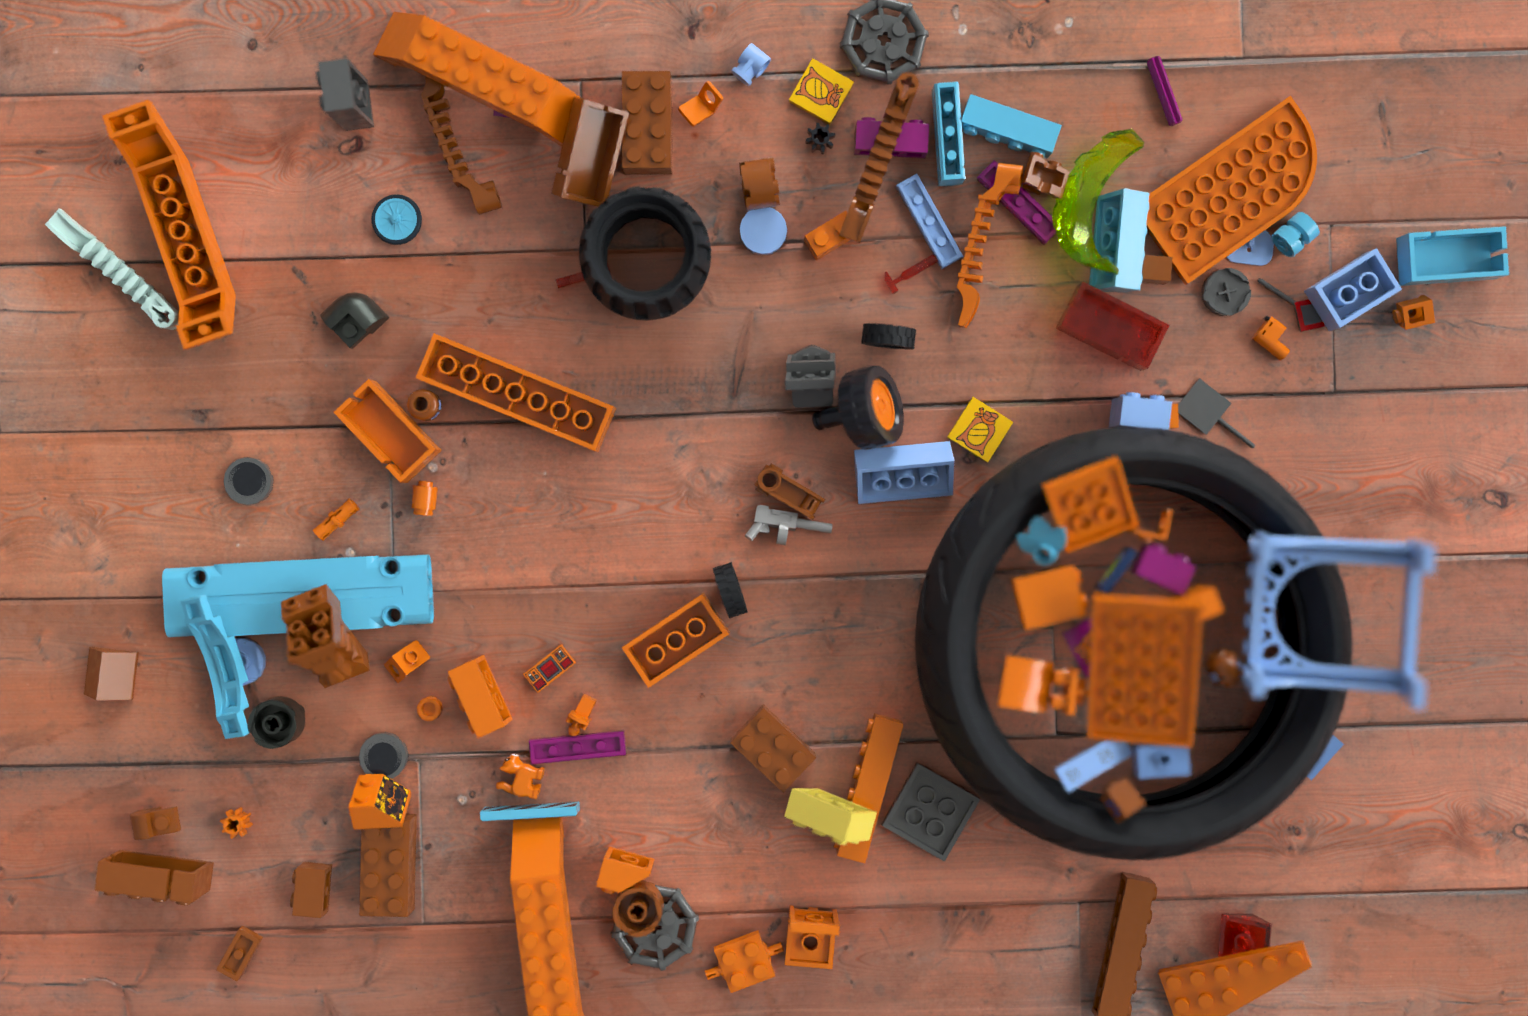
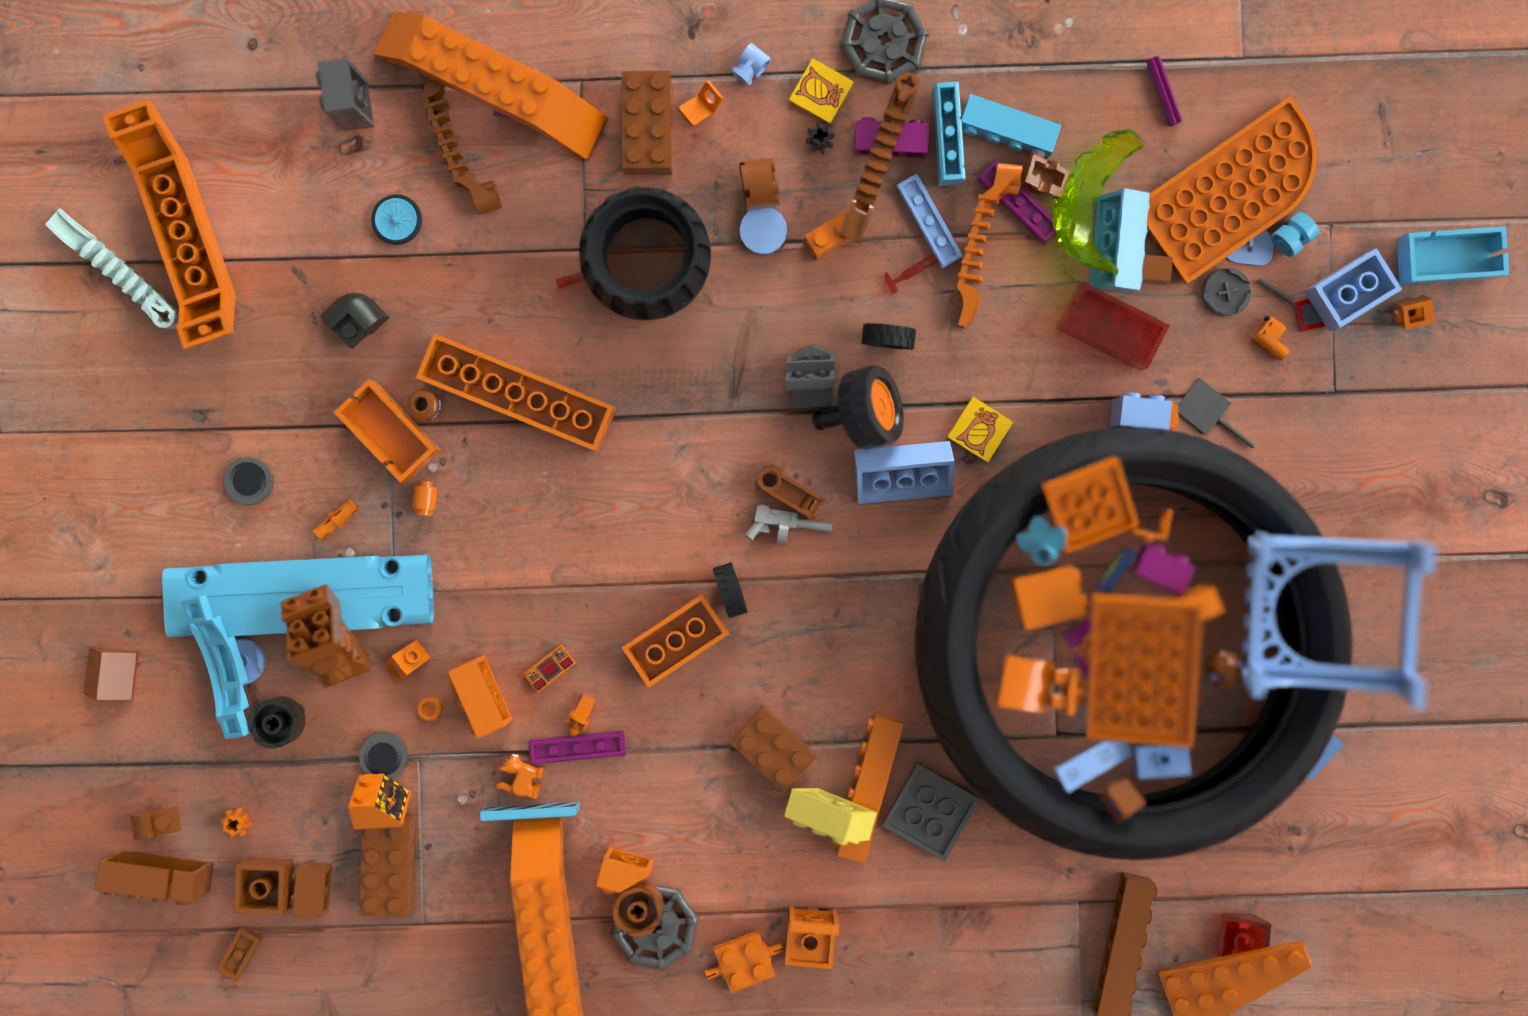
(263, 886): none -> dark orange brick
(589, 152): dark orange piece -> none

